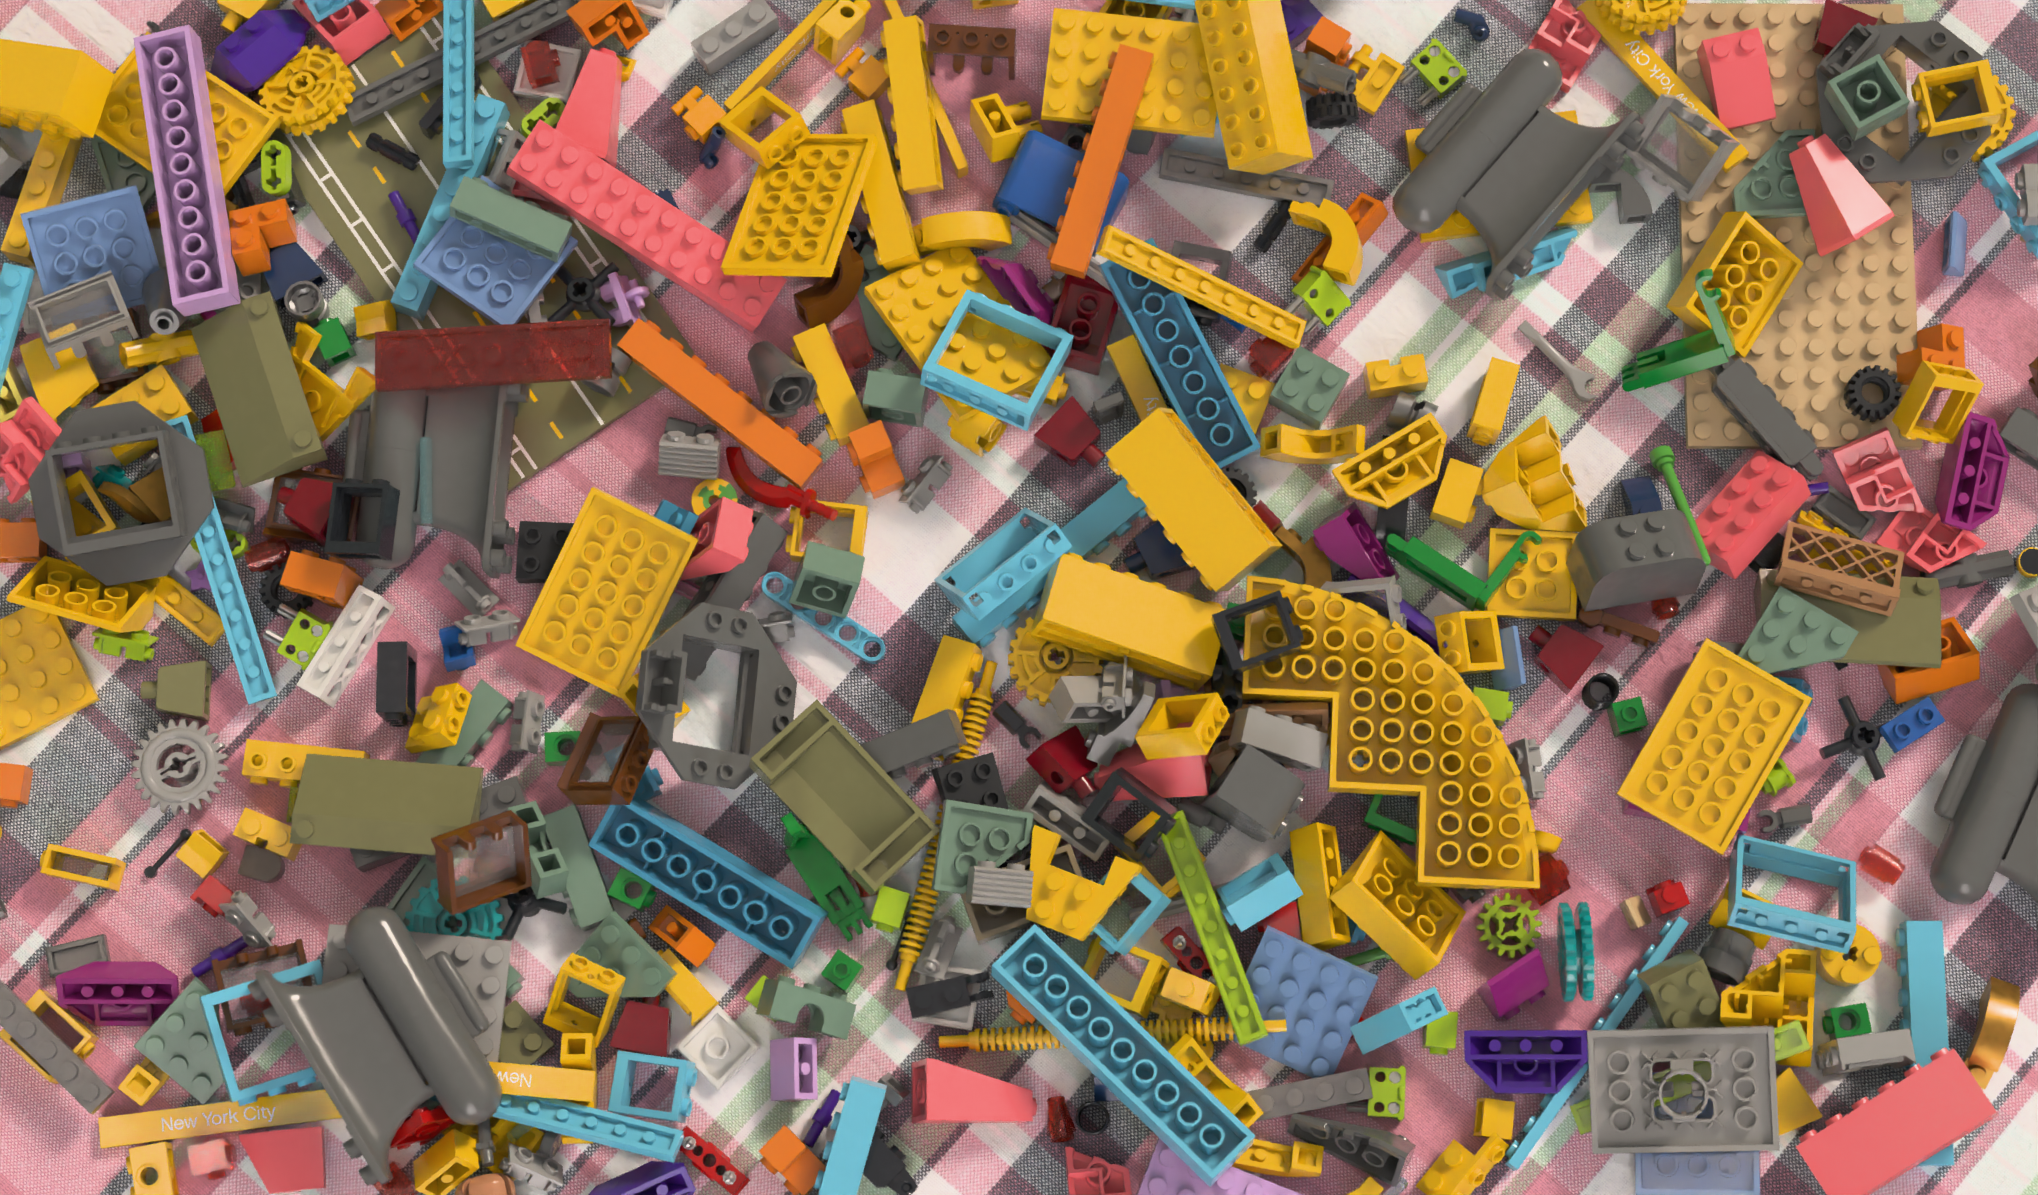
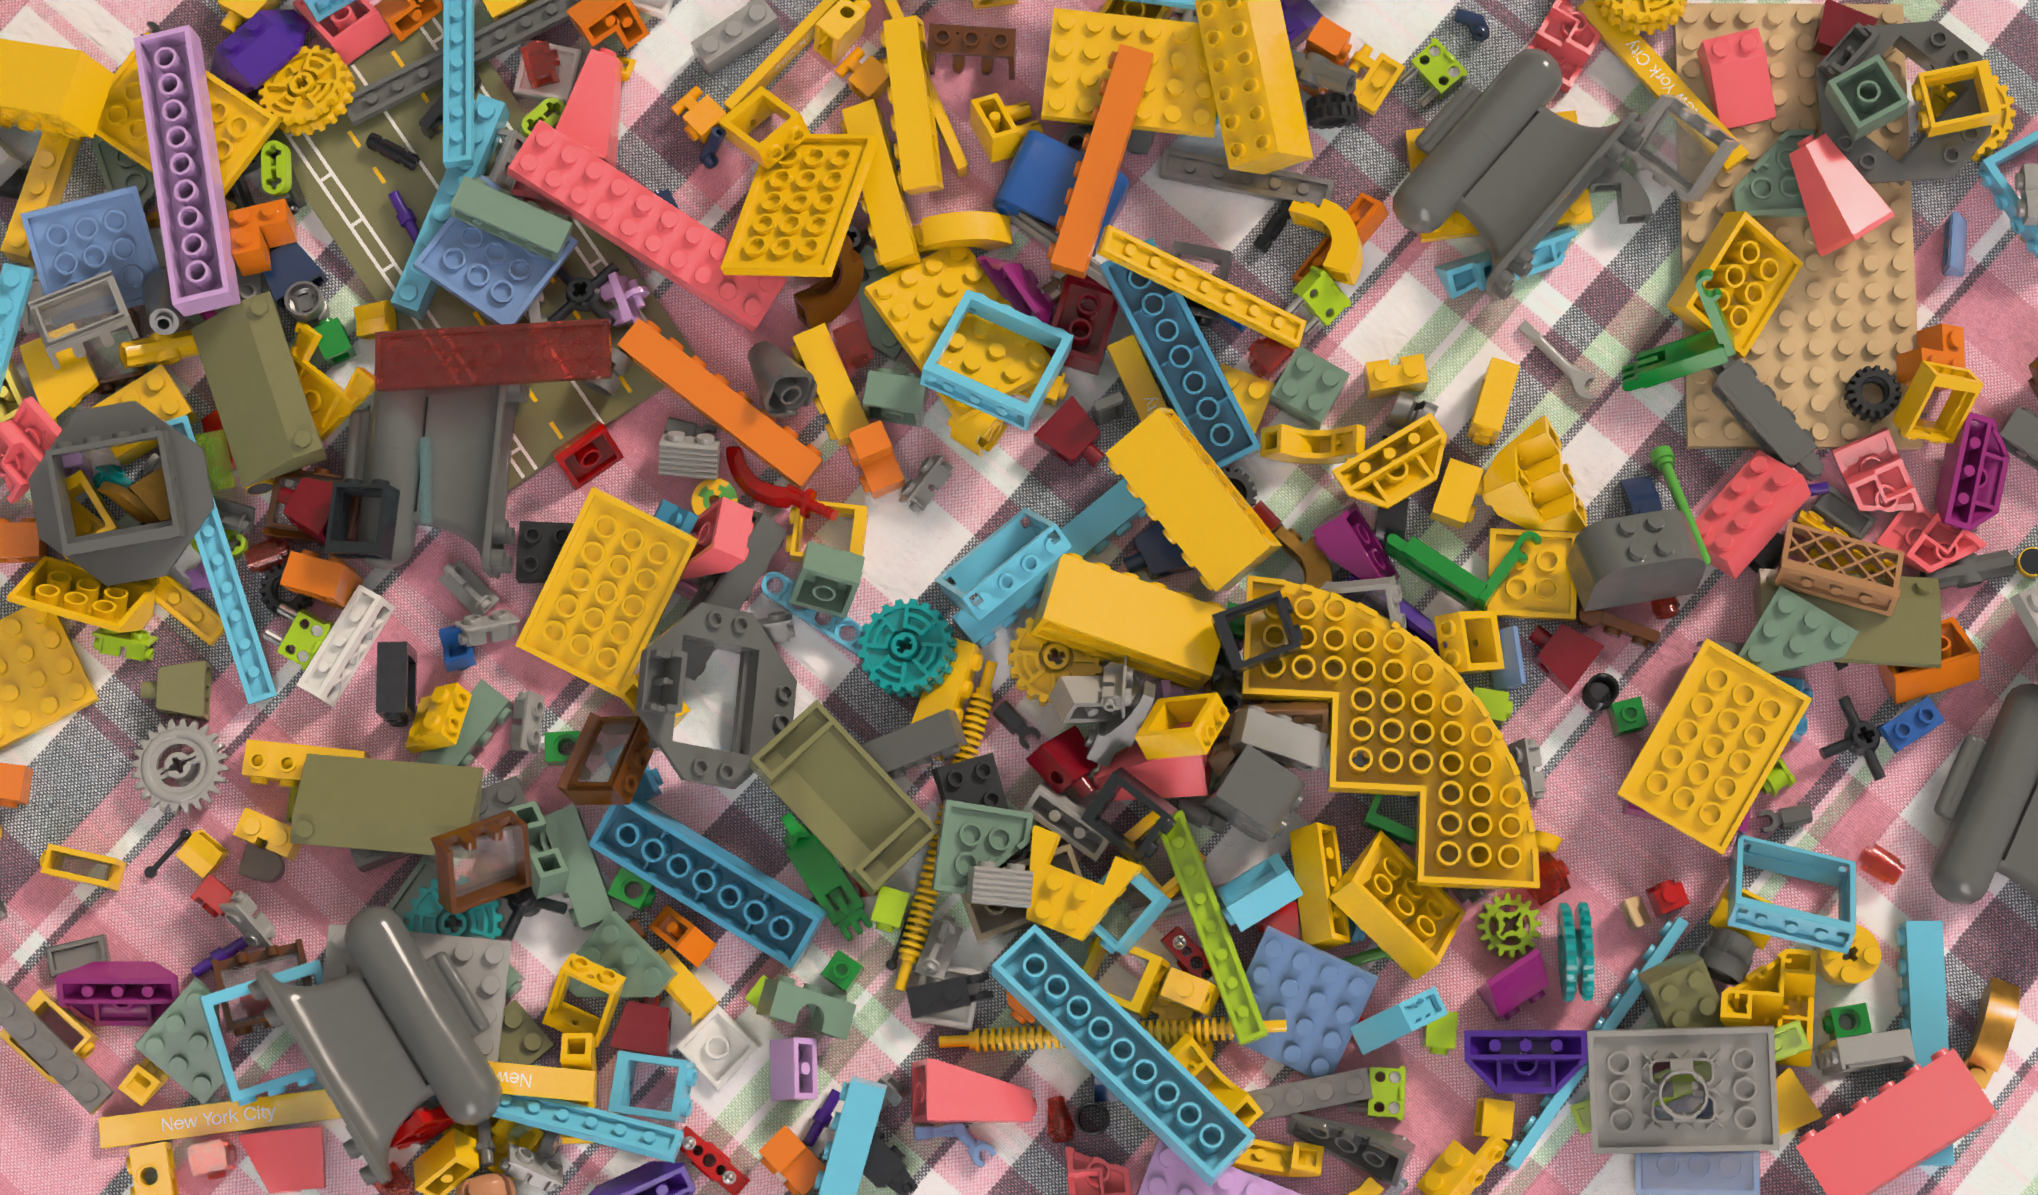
(260, 488): none -> black tile
(587, 454): none -> red slope
(904, 627): none -> teal piece
(959, 1131): none -> medium blue piece

